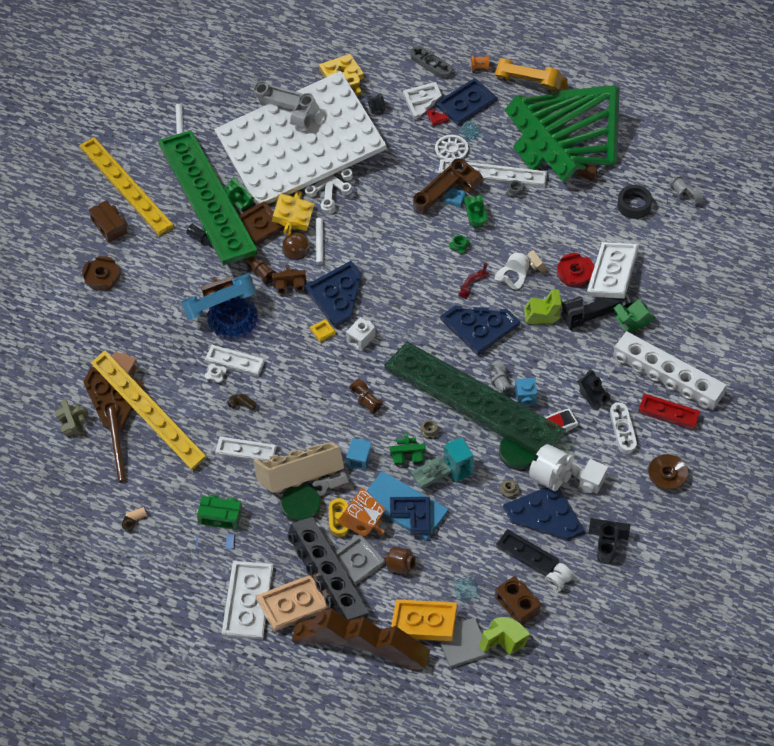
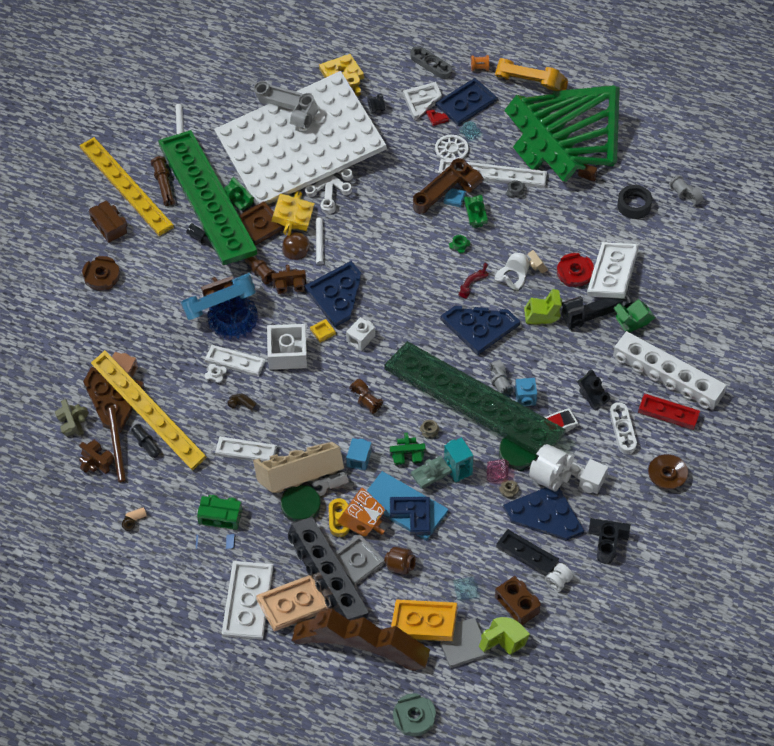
(92, 458): none -> reddish brown hips
(145, 440): none -> black axle
(161, 174): none -> reddish brown pin
(286, 346): none -> white brick
(420, 705): none -> sand green plate
(497, 470): none -> clear pink plate

